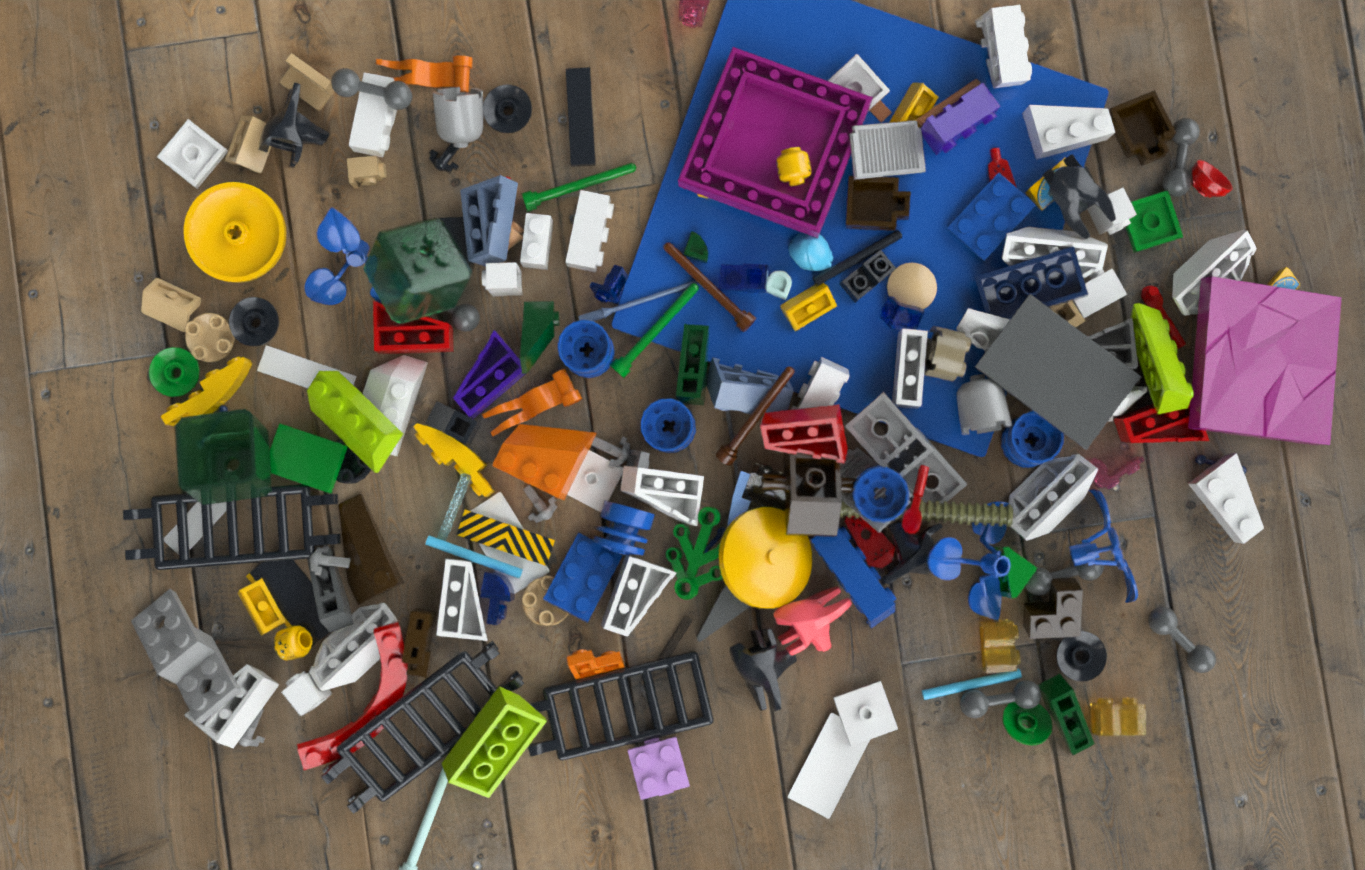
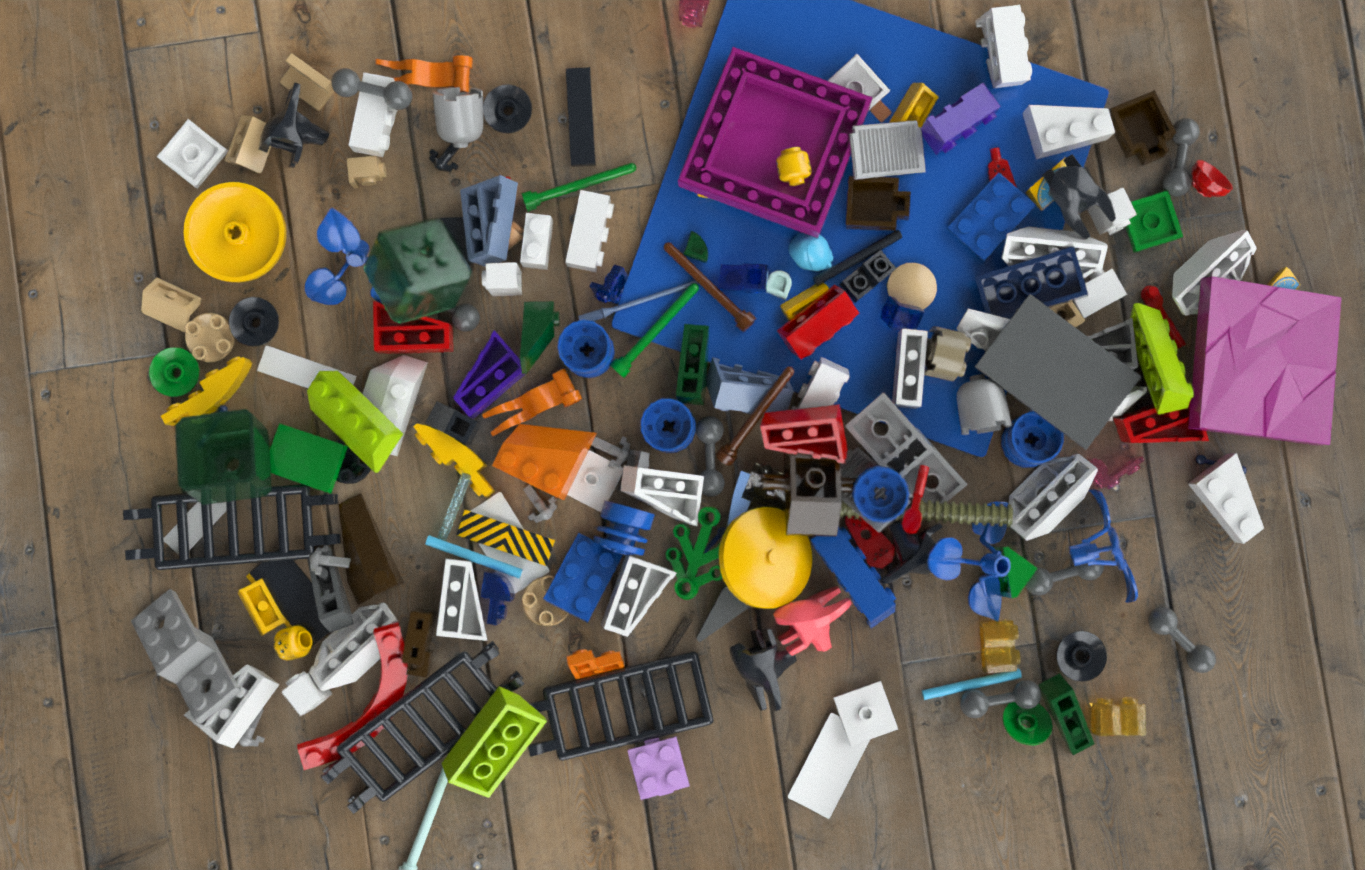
(710, 431): none -> dark grey piece
(818, 322): none -> red brick
(950, 100): nougat bar -> none
(1060, 615): brick -> none

